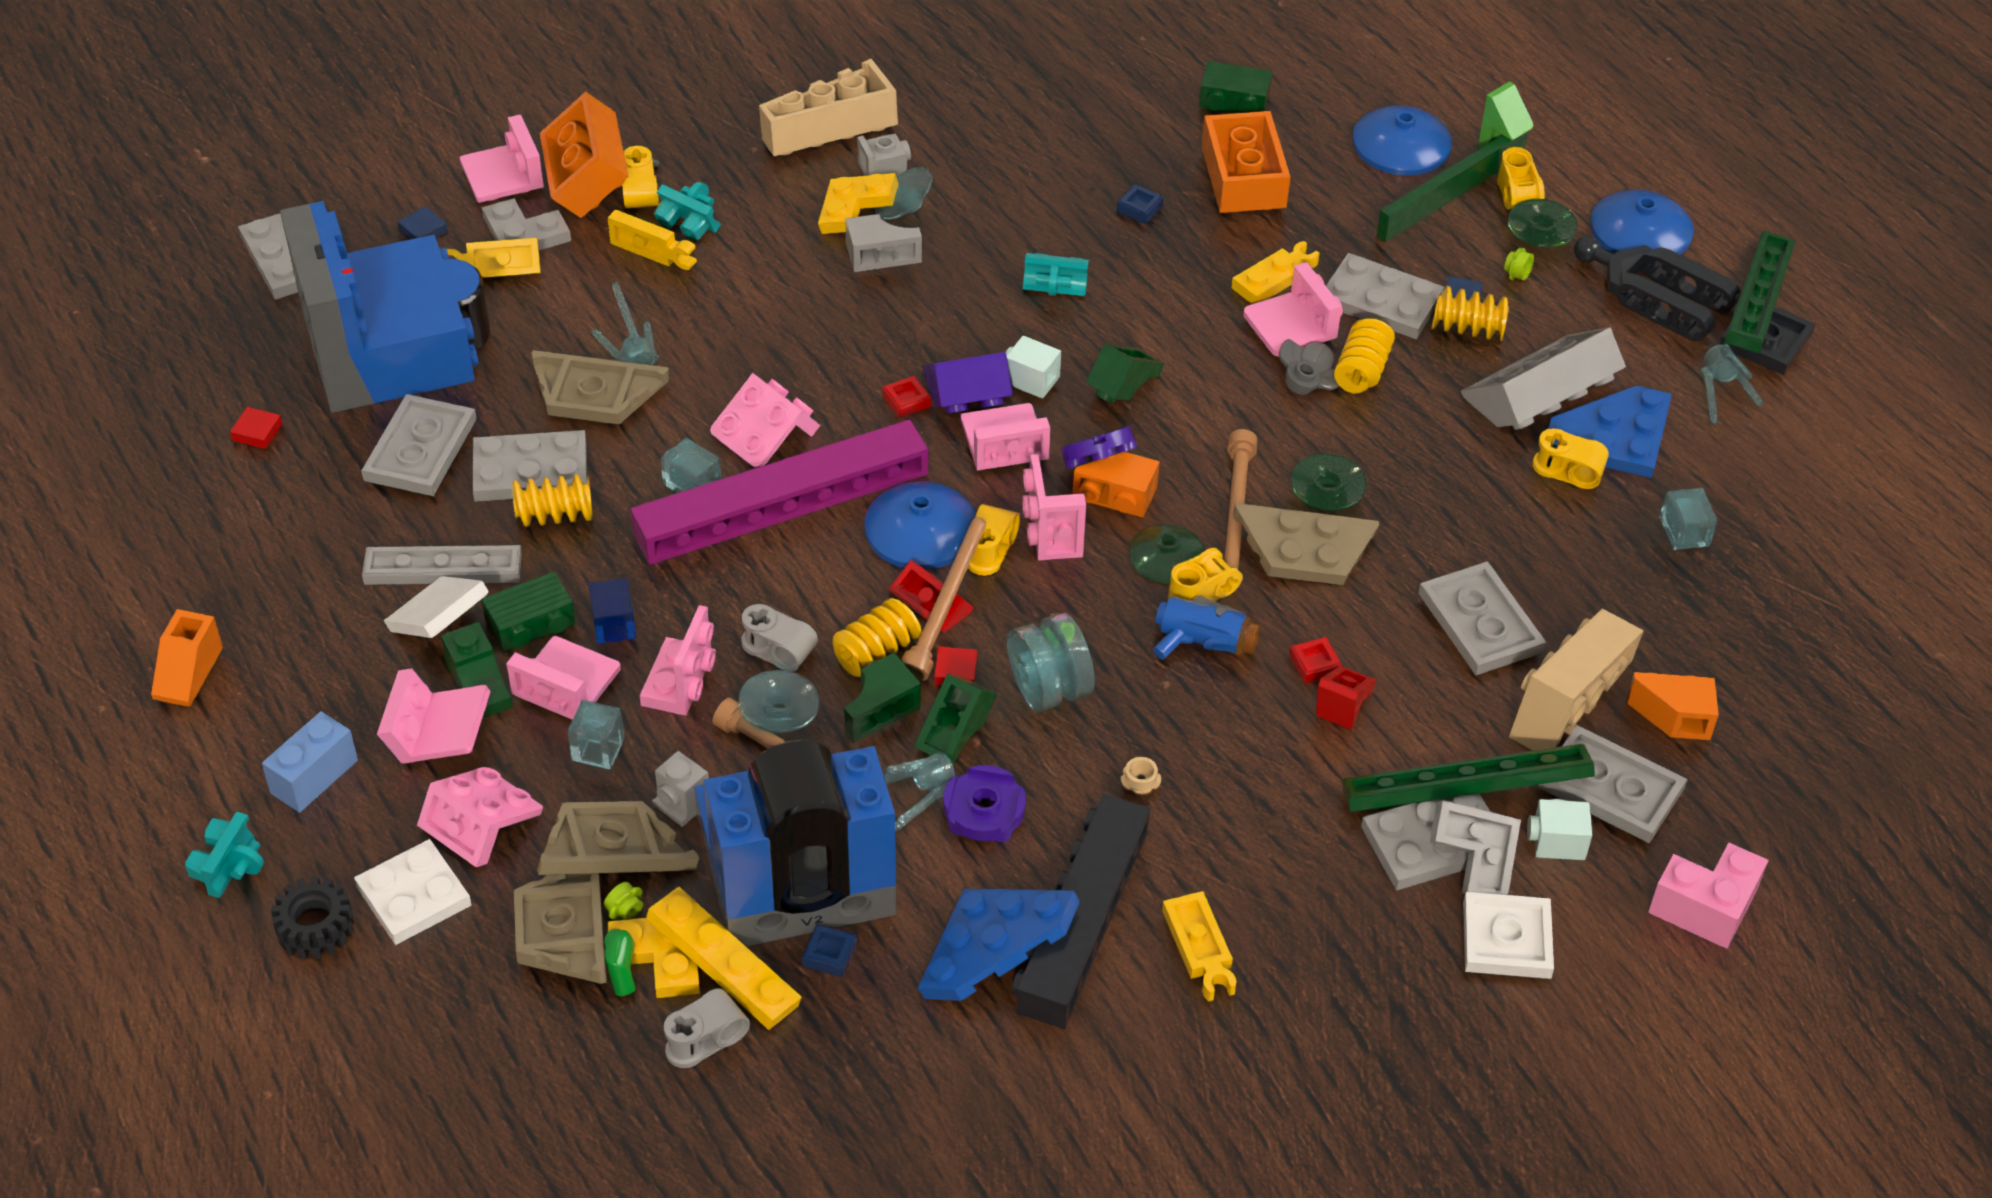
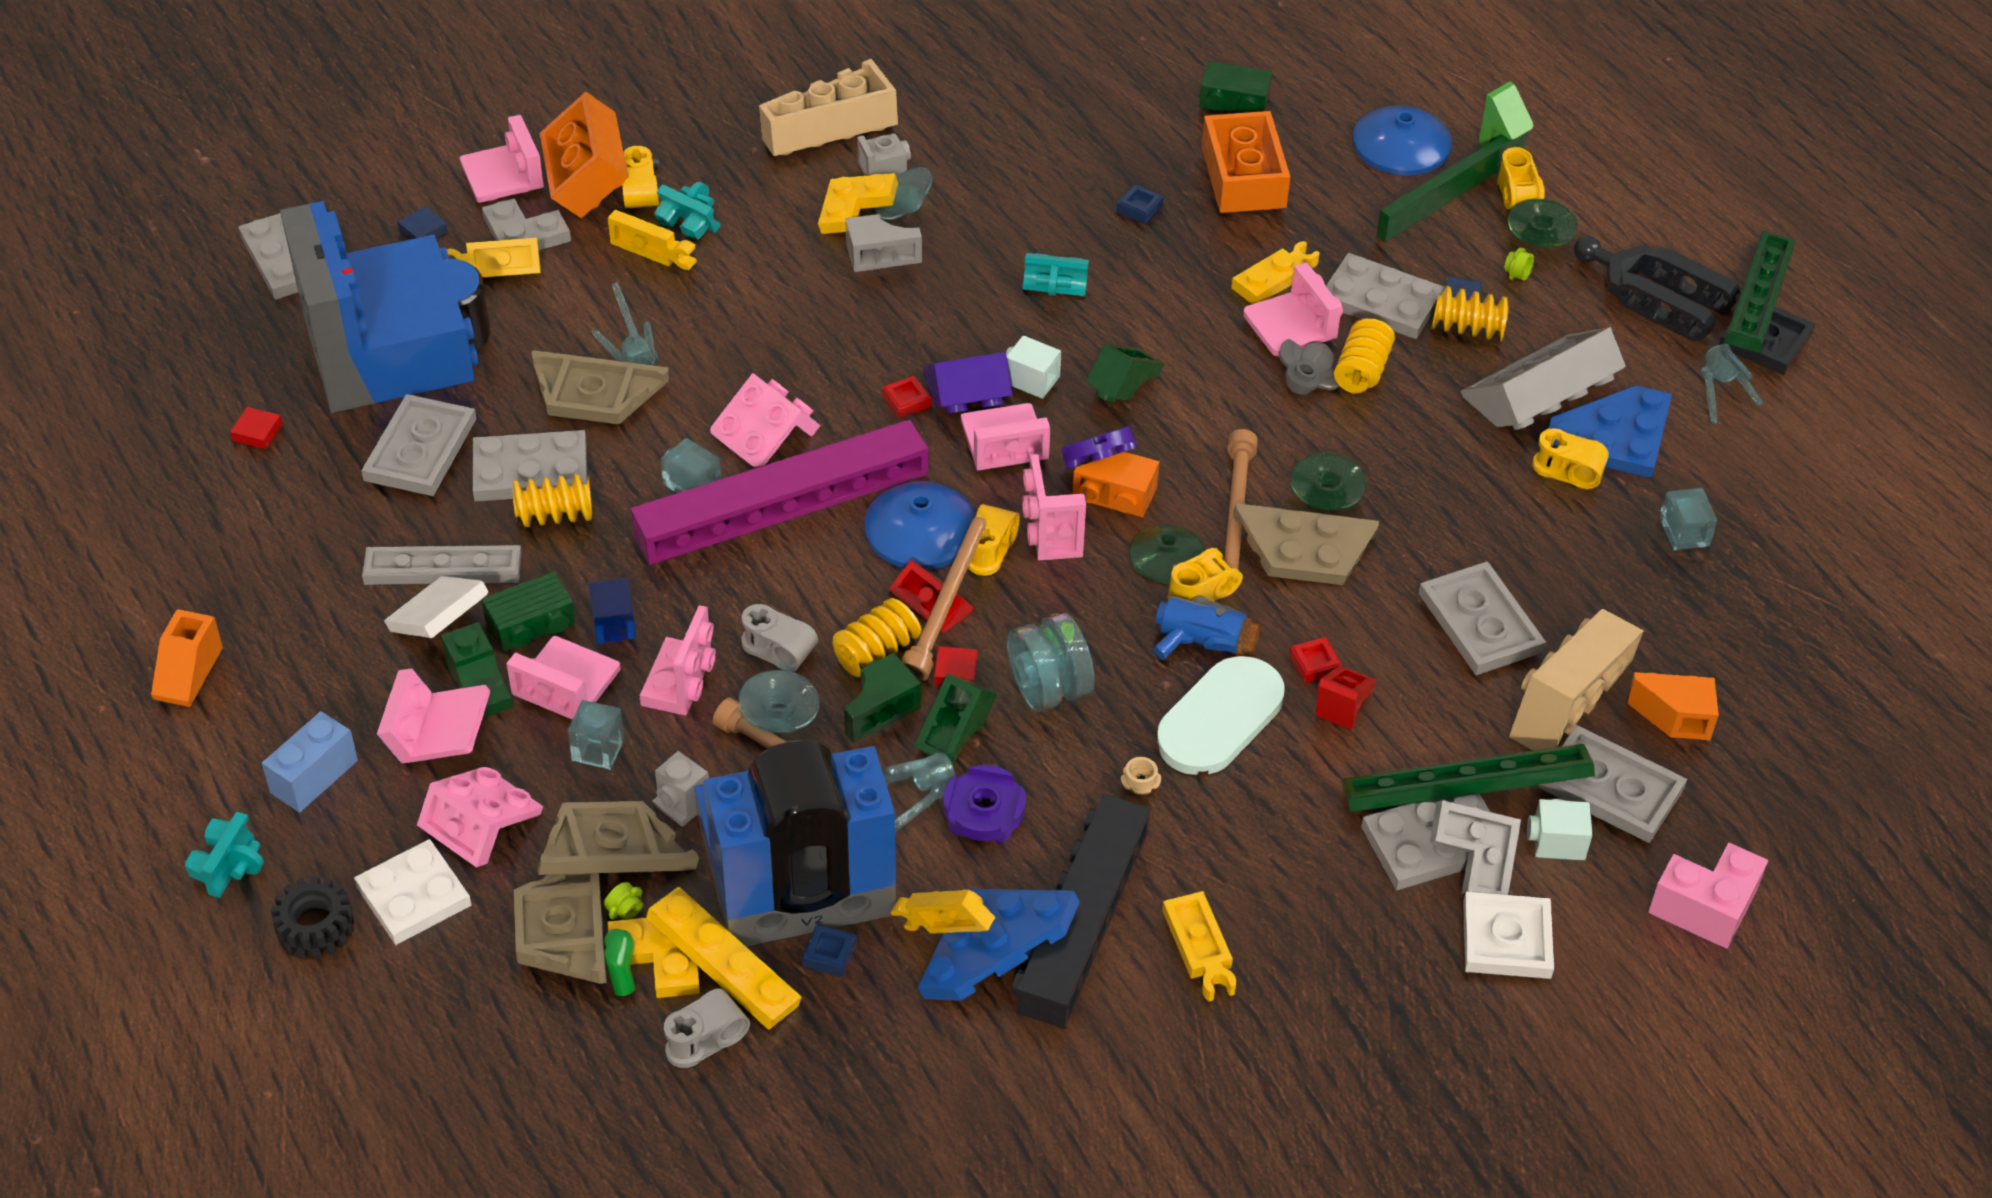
(944, 912): none -> yellow plate
(1220, 715): none -> light aqua tile
(1640, 219): blue dish -> none

